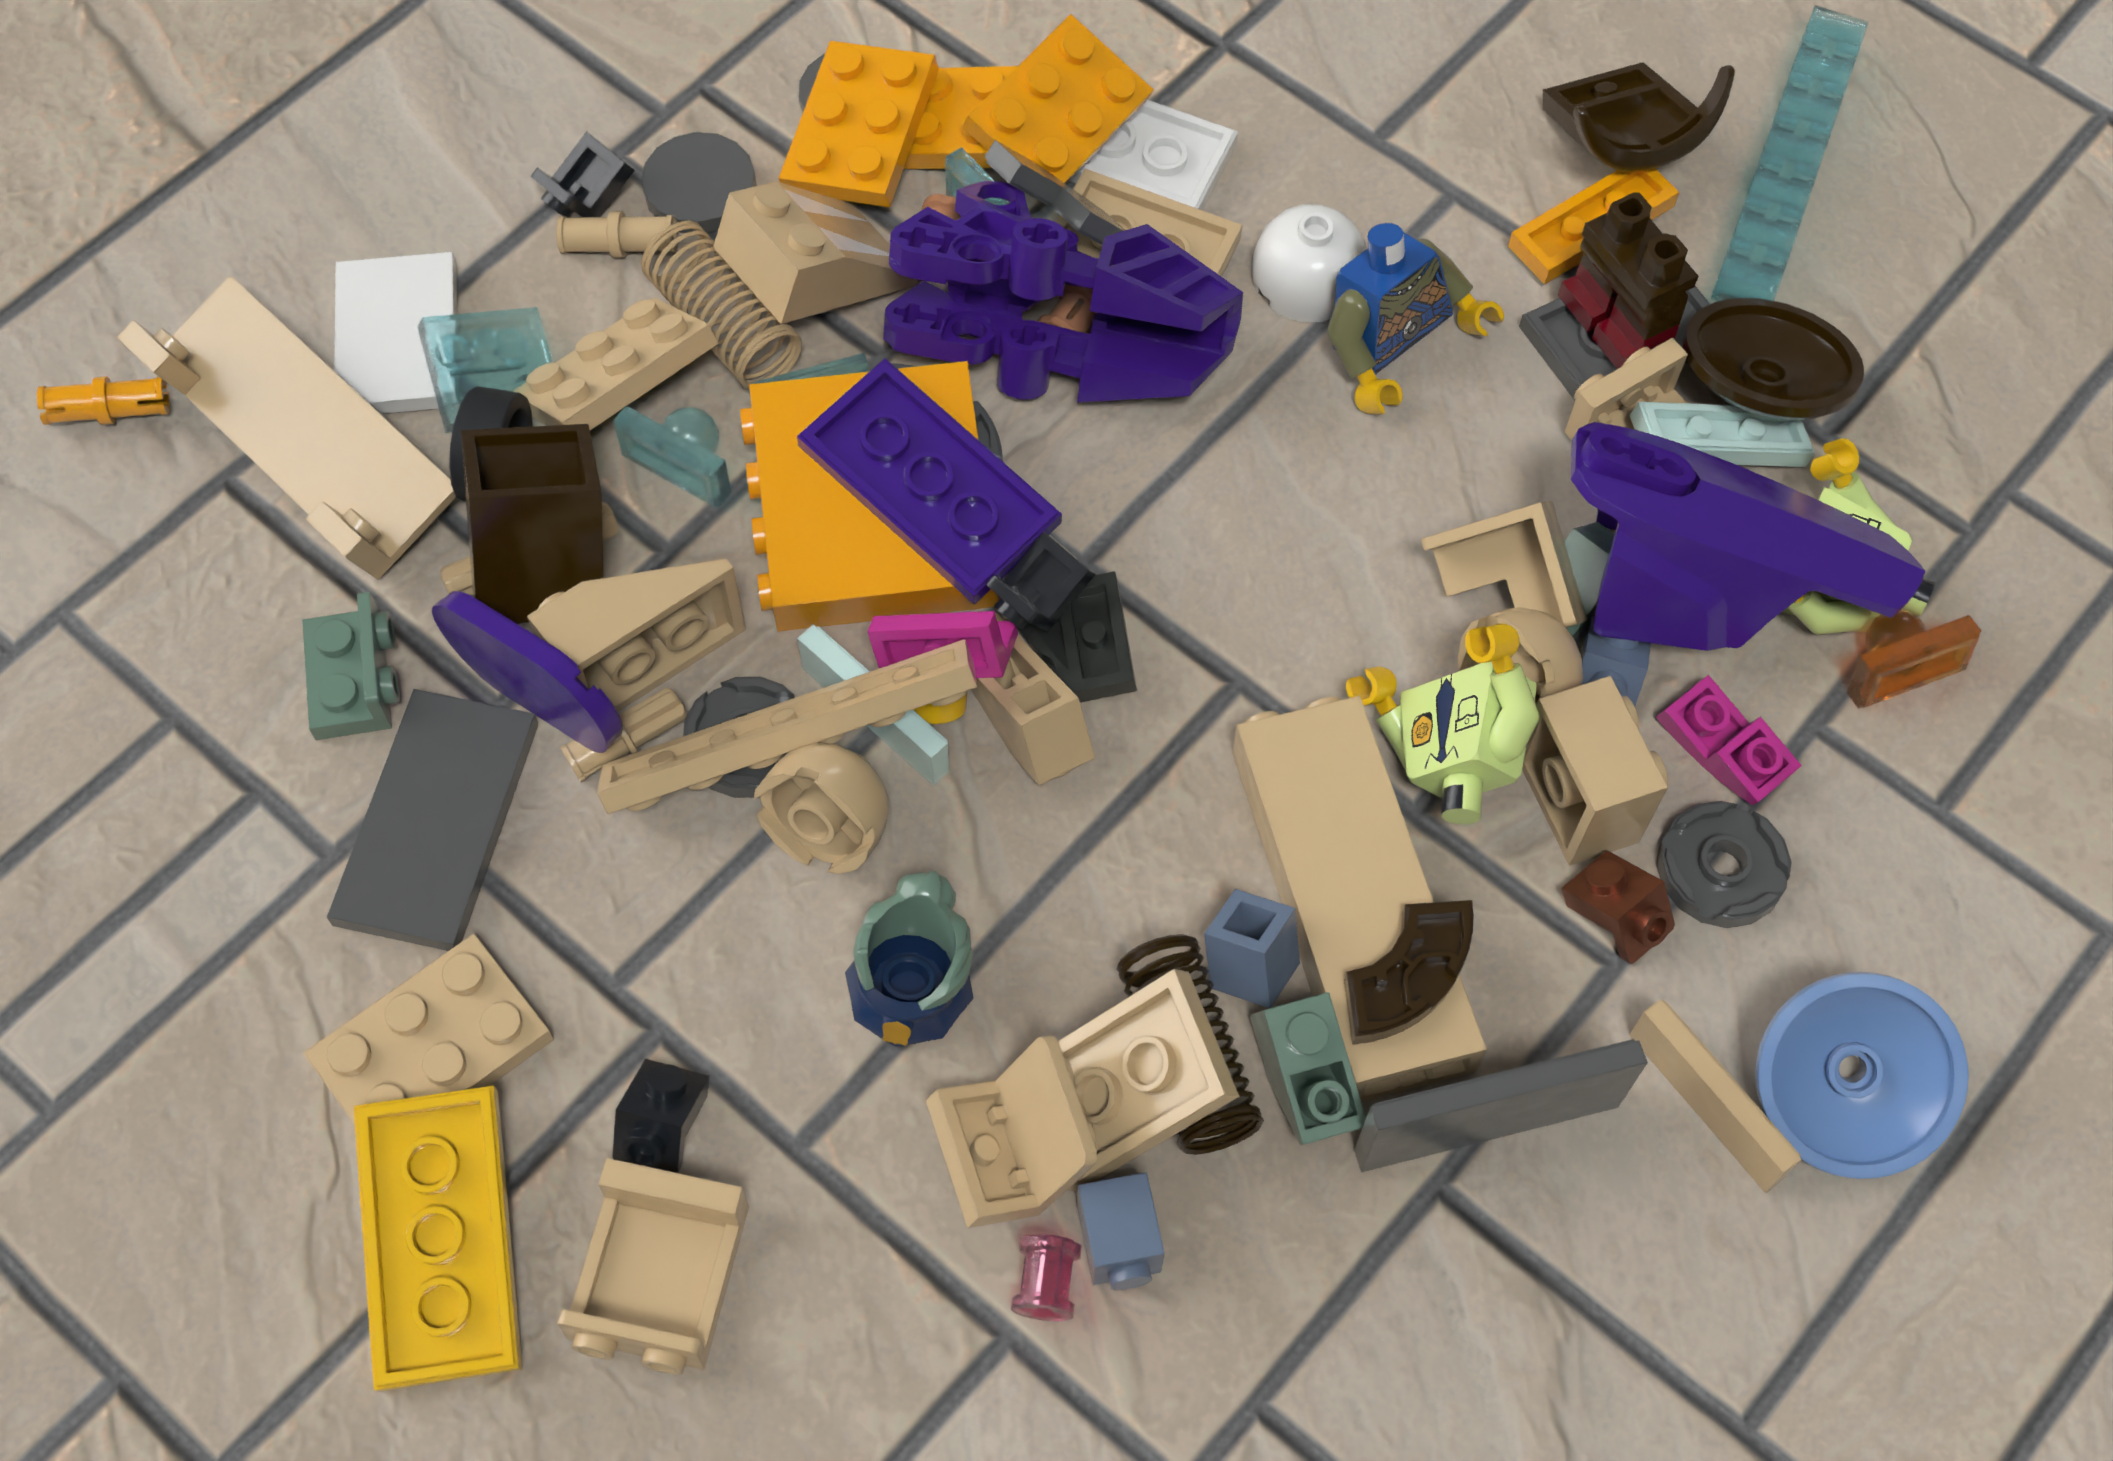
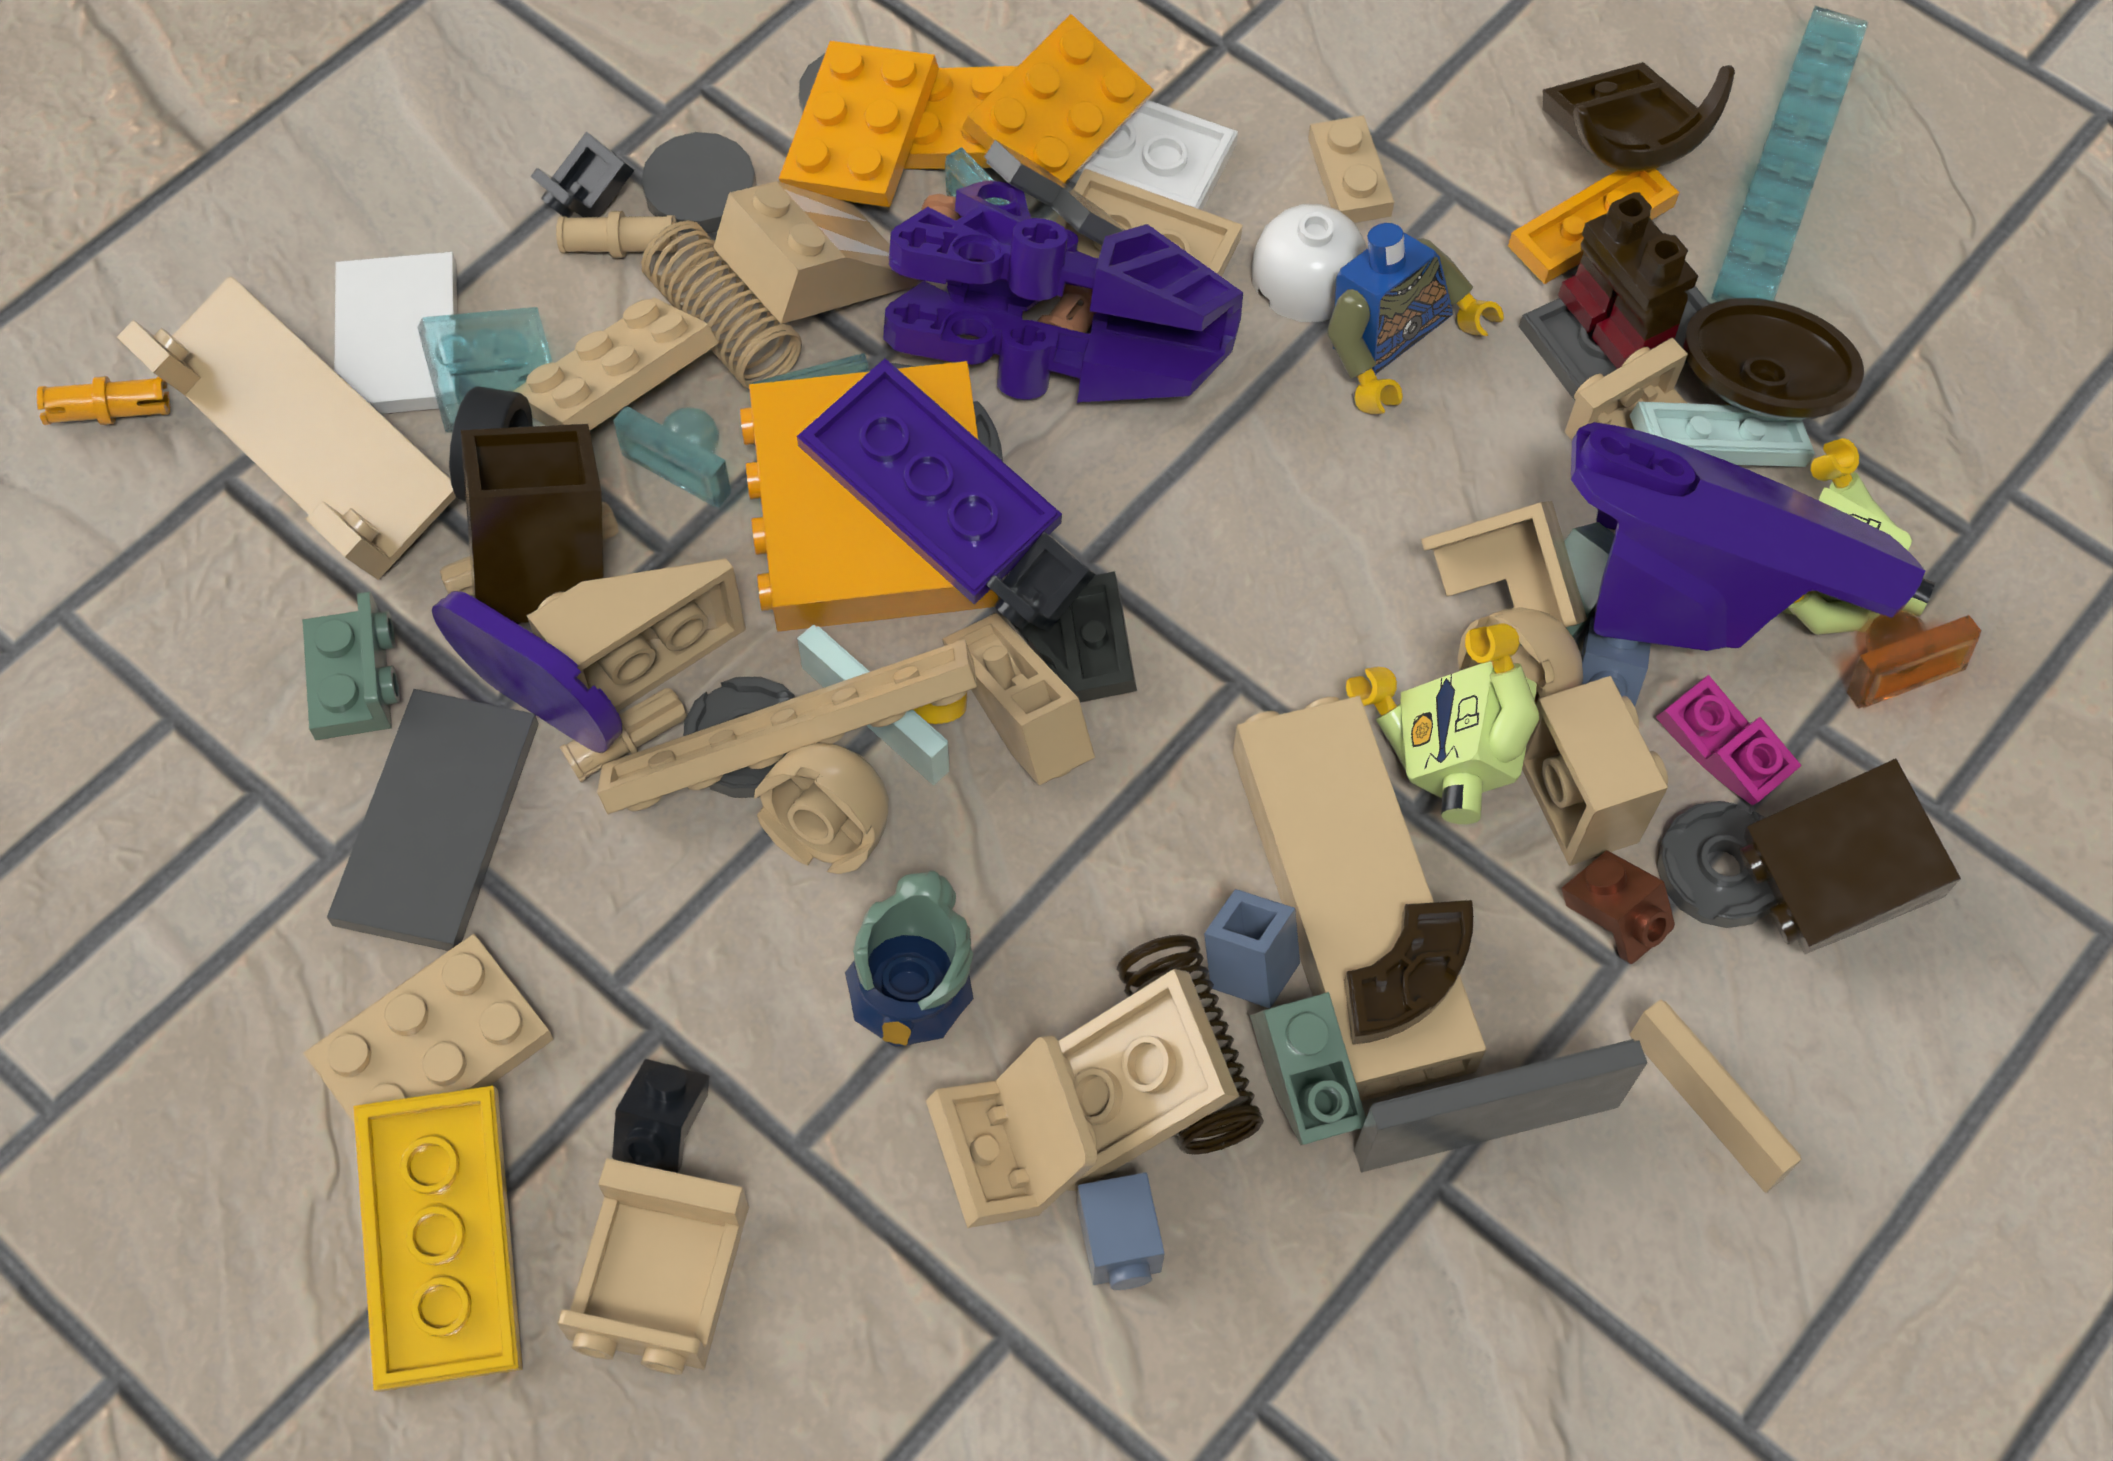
(906, 636): dark pink panel -> none
(1046, 1277): clear pink bush -> none
(1351, 169): none -> tan plate
(1849, 858): none -> dark brown slope
(1896, 1103): medium blue dish -> none

